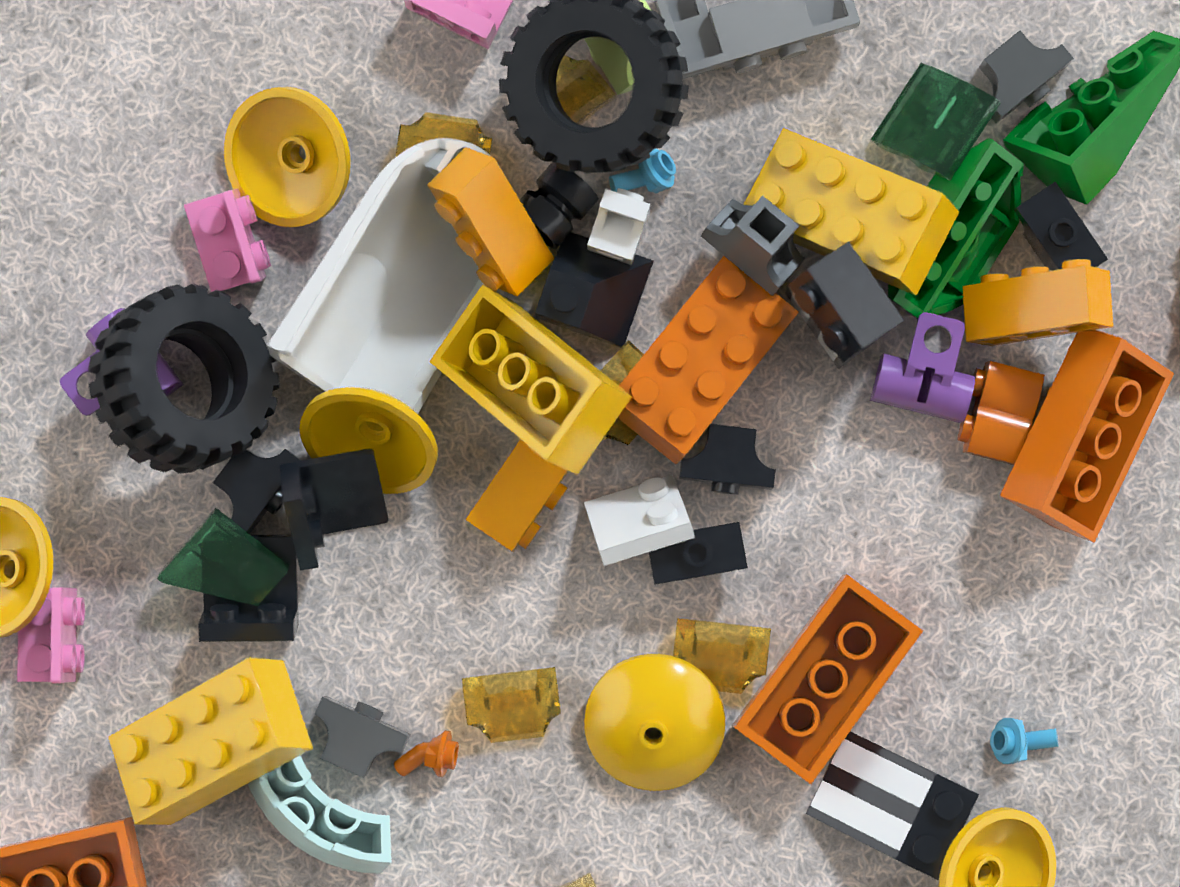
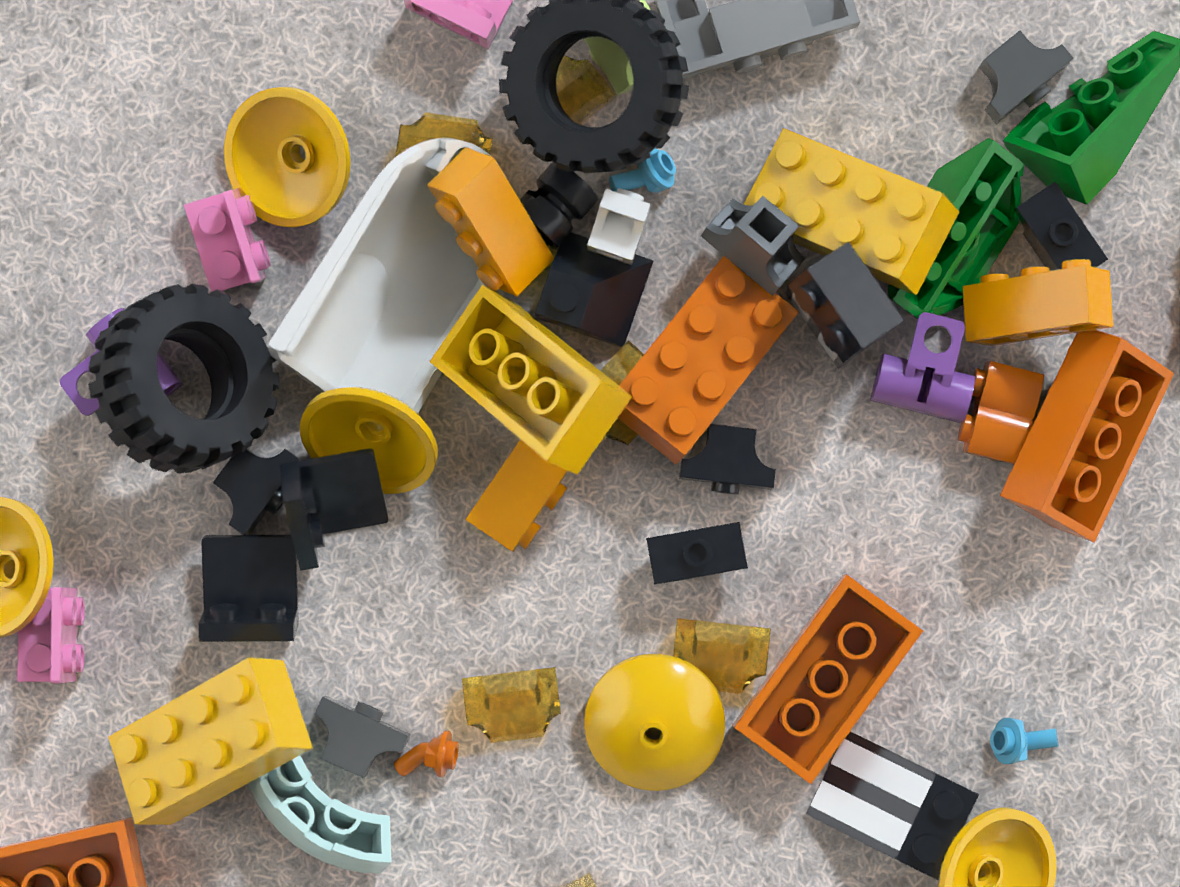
(224, 563): clear green wing -> none
(639, 519): white plate -> none
(935, 121): clear green slope -> none

